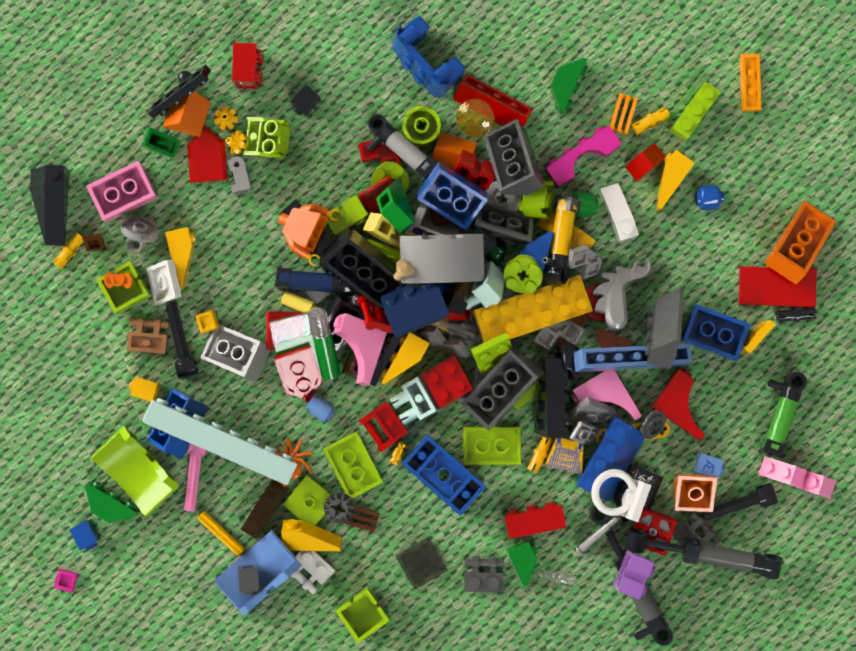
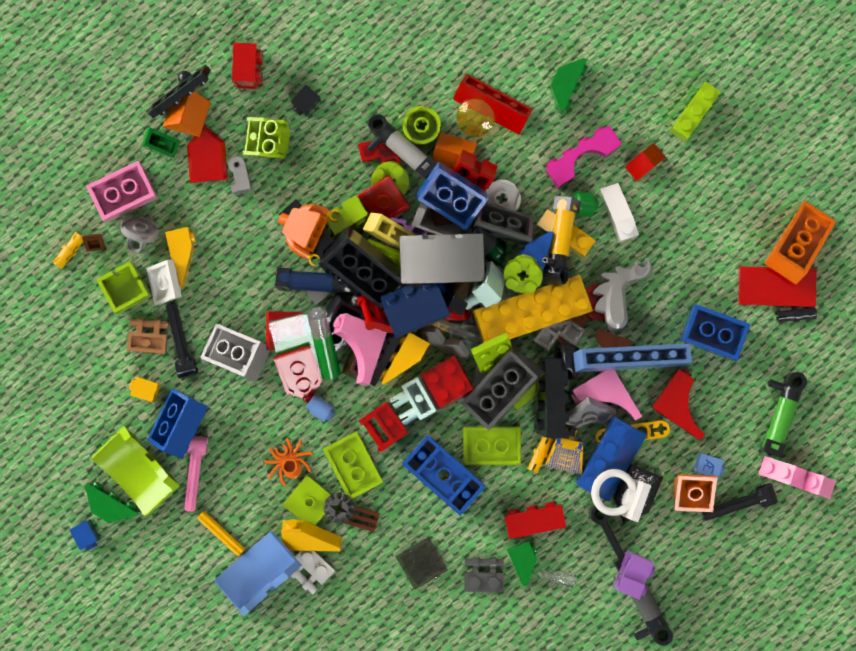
(50, 197): black wedge -> none
(66, 580): dark pink tile -> none
(118, 279): orange piece -> none
(207, 321): yellow tile -> none
(220, 442): light aqua brick -> none
(228, 121): yellow plant -> none
(236, 142): yellow plant -> none
(248, 579): dark grey brick -> none
(264, 509): dark brown slope -> none
(297, 302): light yellow cylinder -> none
(362, 615): lime piece -> none
(395, 206): green slope -> none
(398, 453): yellow piece -> none
(403, 269): tan rock -> none
(436, 81): blue container -> none
(513, 160): dark grey slope -> none
(538, 203): lime brick -> none
(584, 433): light grey slope -> none
(586, 258): light grey tile -> none
(596, 535): light grey piece -> none
(627, 98): light orange tile -> none
(650, 121): yellow pin -> none
(652, 424): dark grey gear -> none
(659, 527): red piece -> none
(664, 328): dark grey slope -> none
(672, 174): yellow slope -> none
(685, 530): dark grey plate -> none
(693, 552): black piece -> none
(709, 197): blue head -> none
(750, 82): light orange tile -> none
(757, 336): yellow tile -> none

